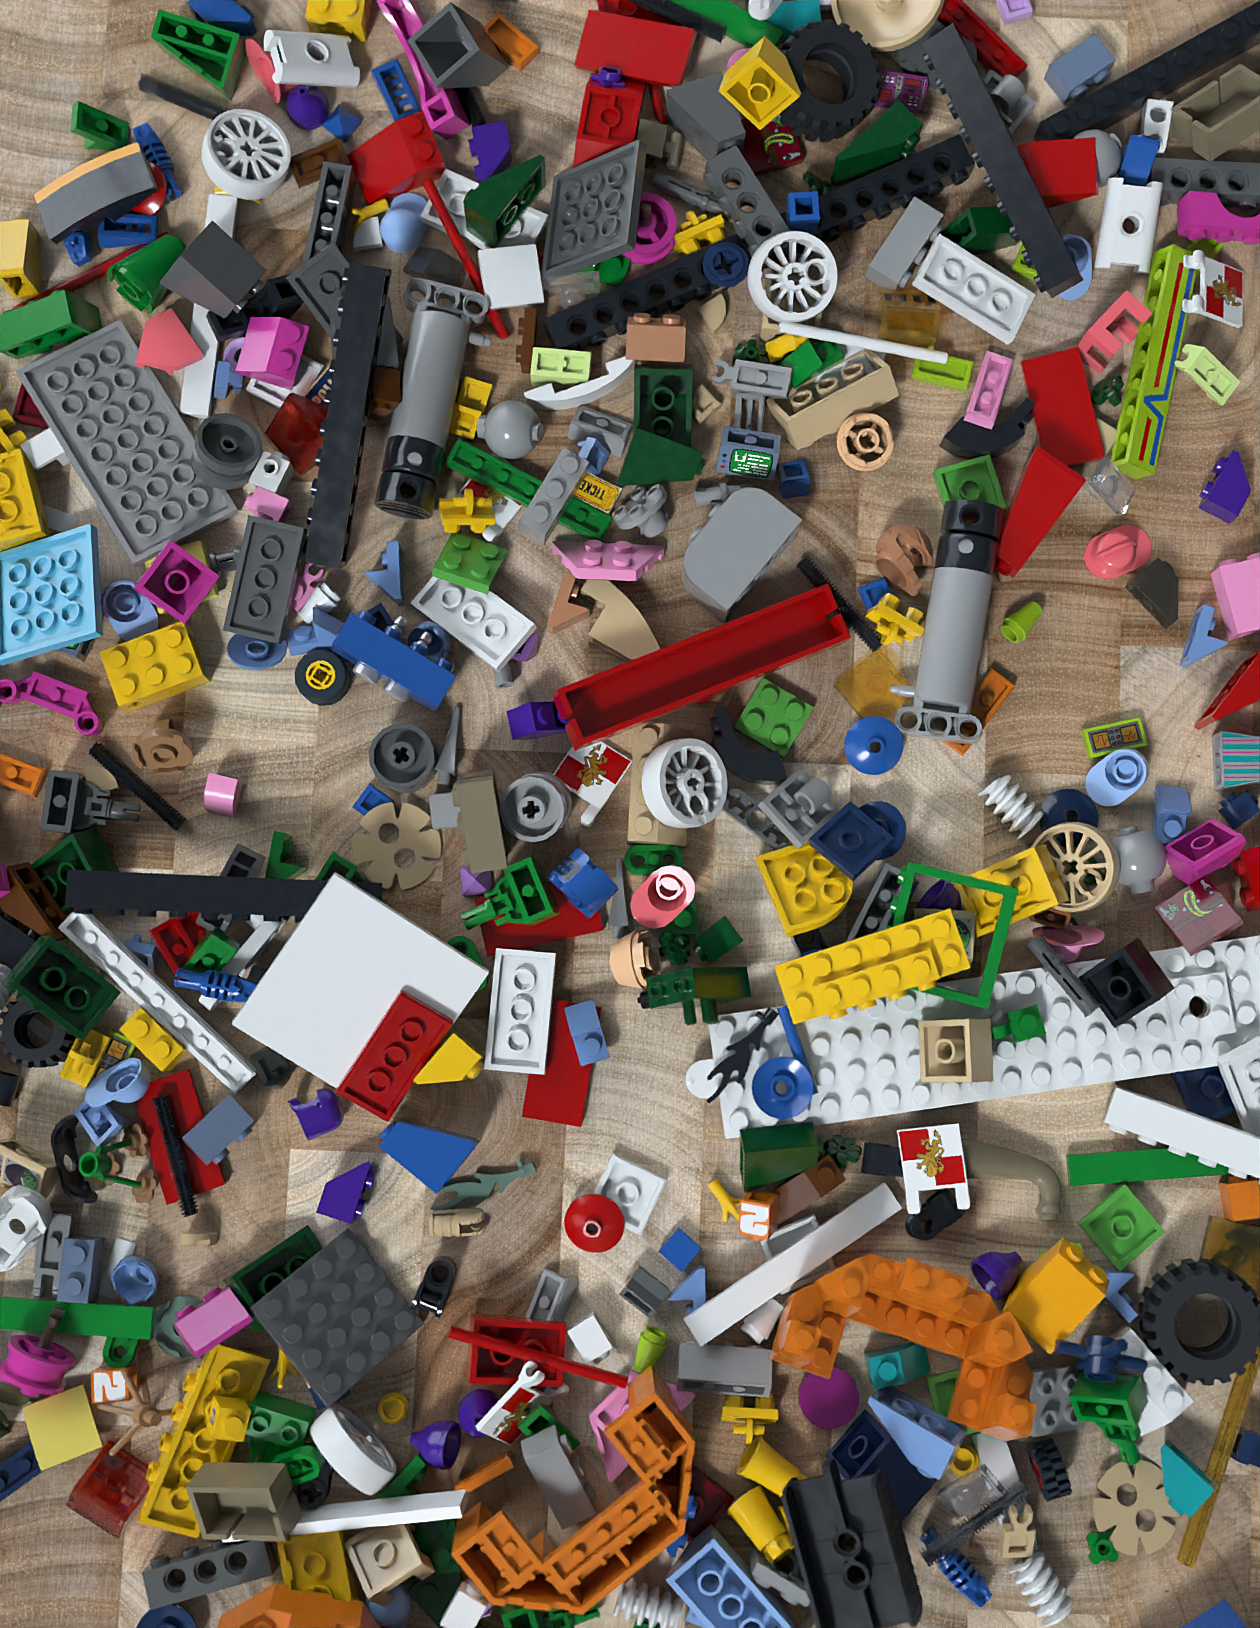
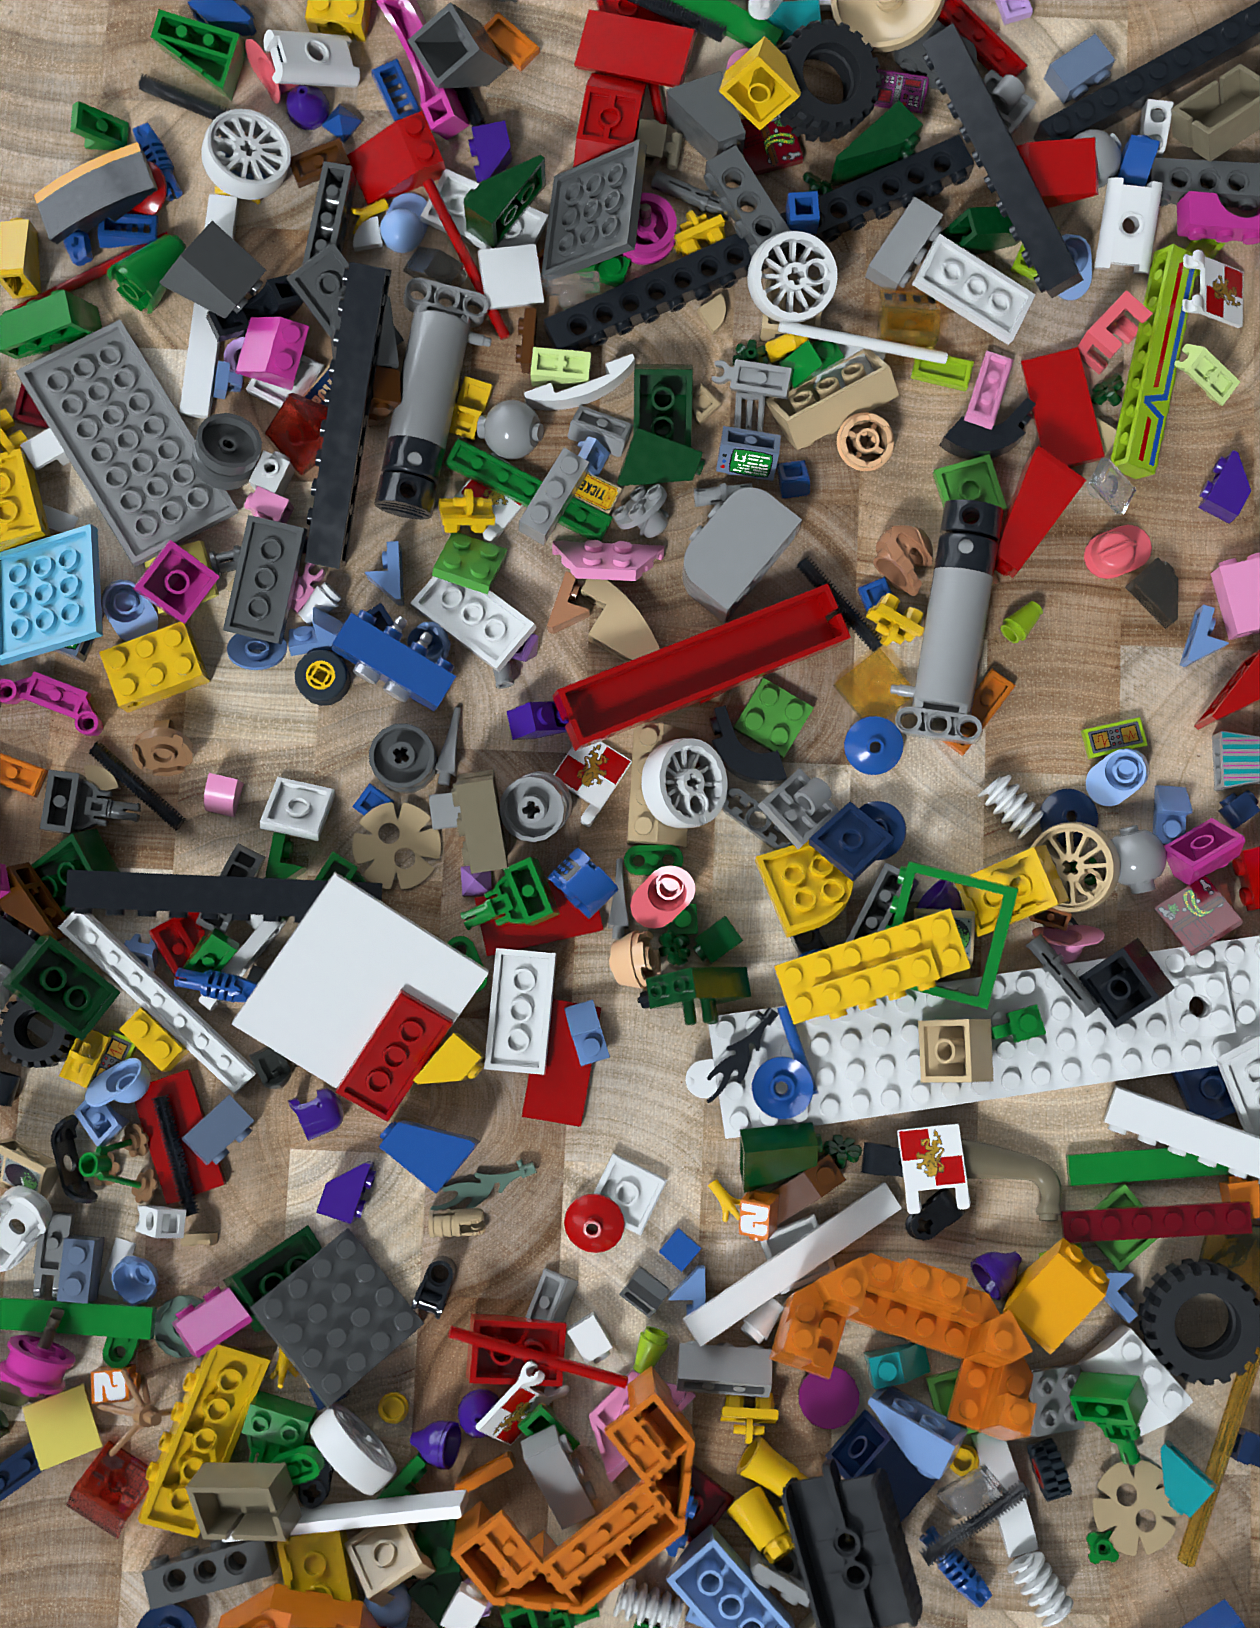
(161, 1221): none -> white leg
(167, 344): coral slope -> none
(228, 1418): yellow brick -> none
(297, 809): none -> white tile
(609, 76): dark purple plate -> none
(656, 338): nougat slope -> none
(731, 254): dark blue gear -> none
(1018, 1536): tan plate -> none
(1101, 1357): dark blue bar -> none
(1156, 1221): none -> dark red plate

